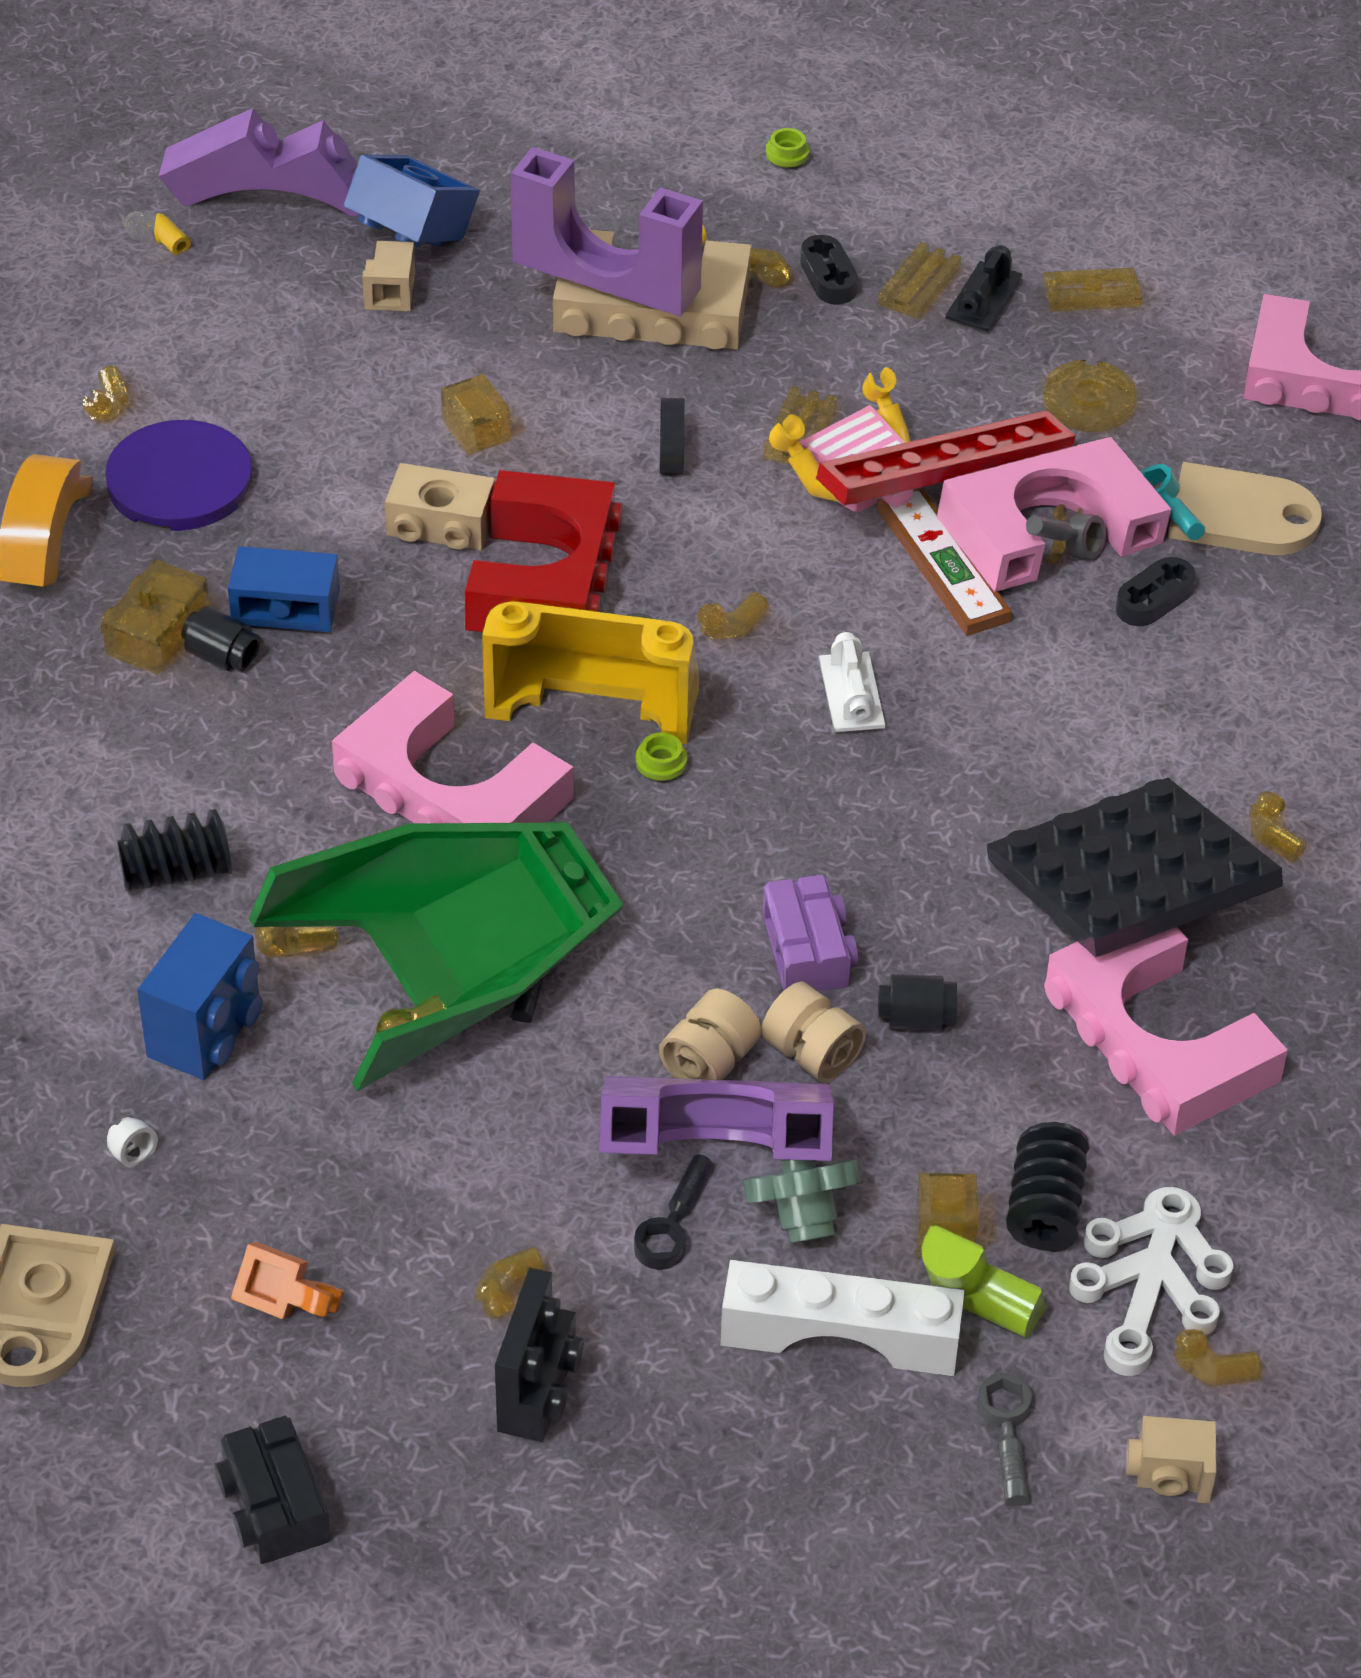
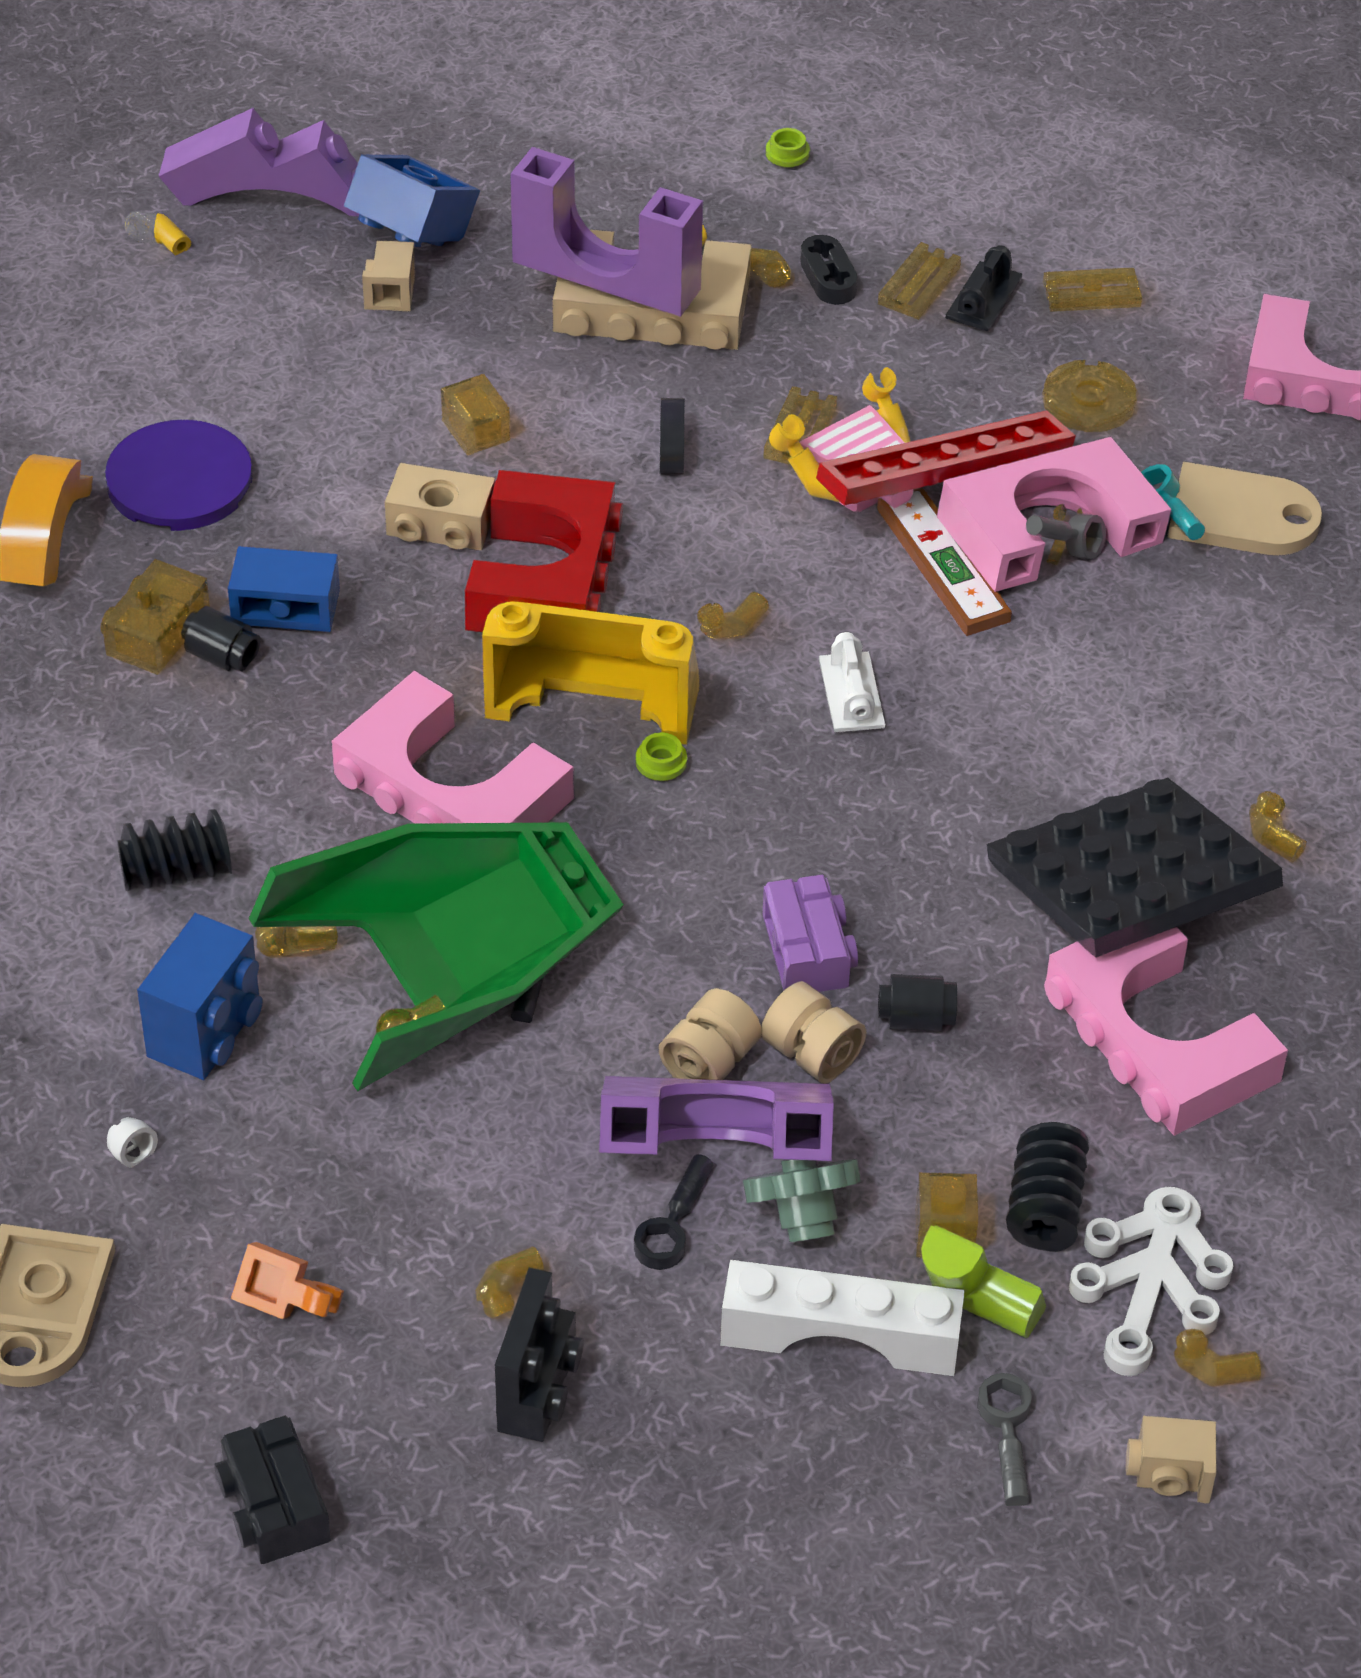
(110, 399): clear yellow arm -> none
(1150, 586): black beam -> none

